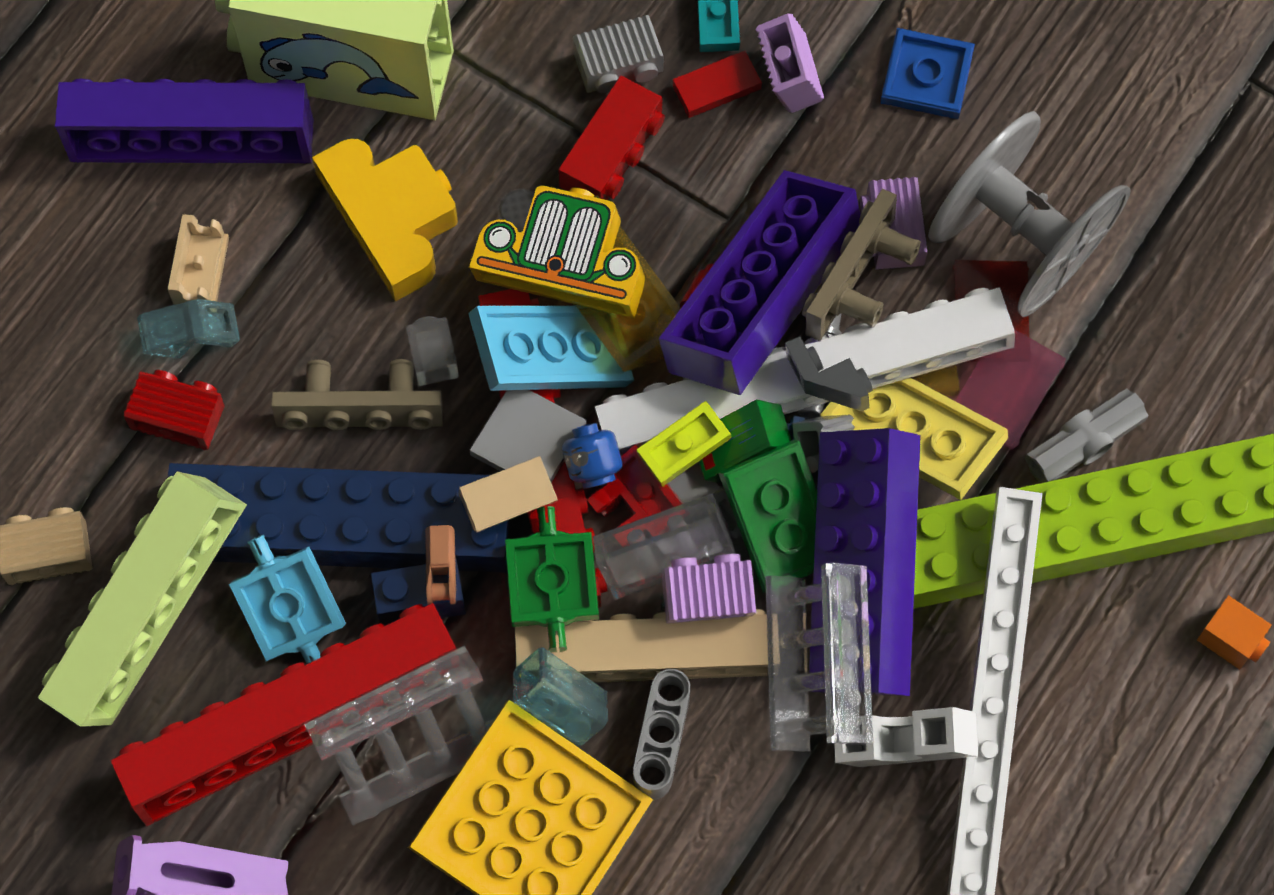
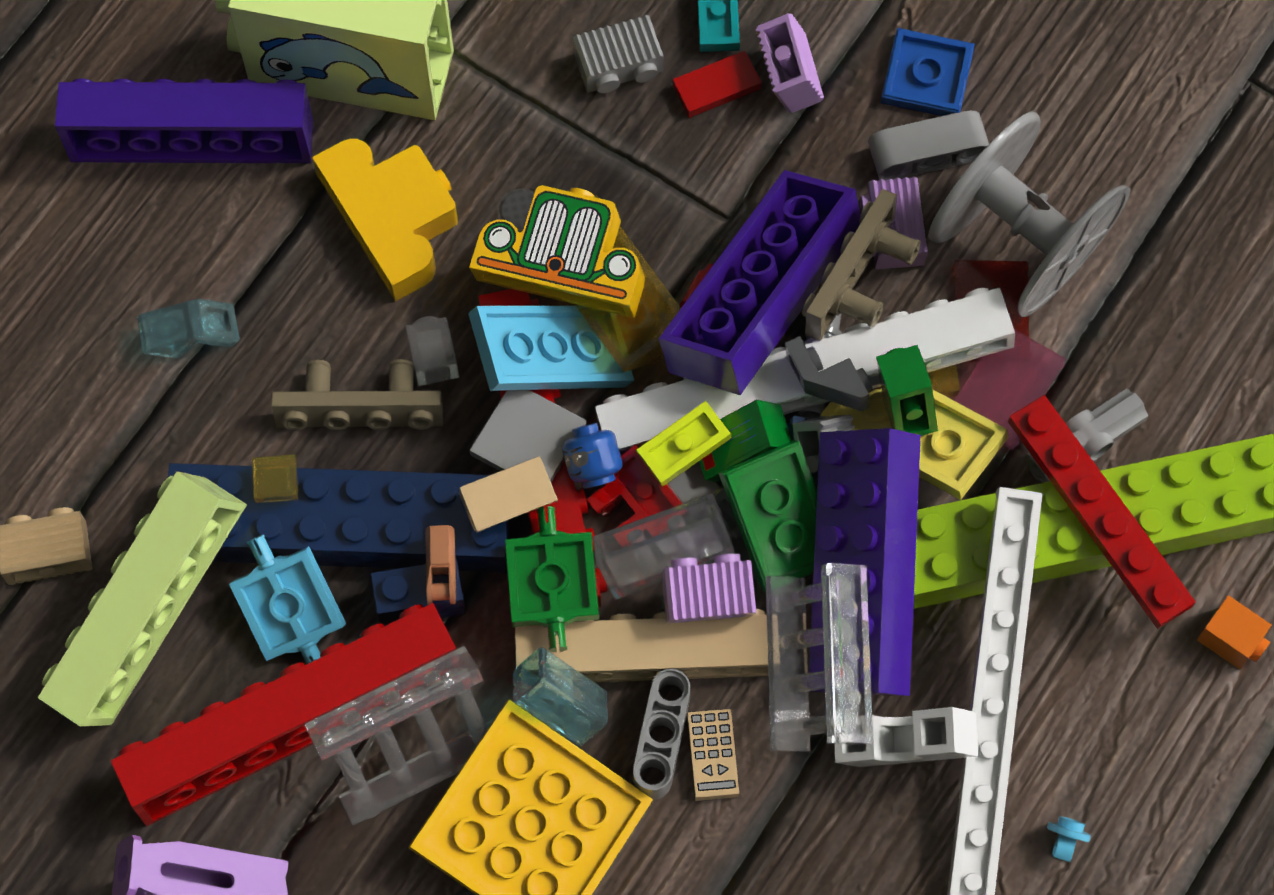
(174, 409): red brick -> none
(197, 261): tan hinge -> none
(275, 478): none -> clear yellow tile
(613, 140): red brick -> none
(713, 754): none -> tile
(907, 391): none -> green brick
(928, 145): none -> light grey beam
(1068, 832): none -> medium azure plate
(1101, 512): none -> red plate

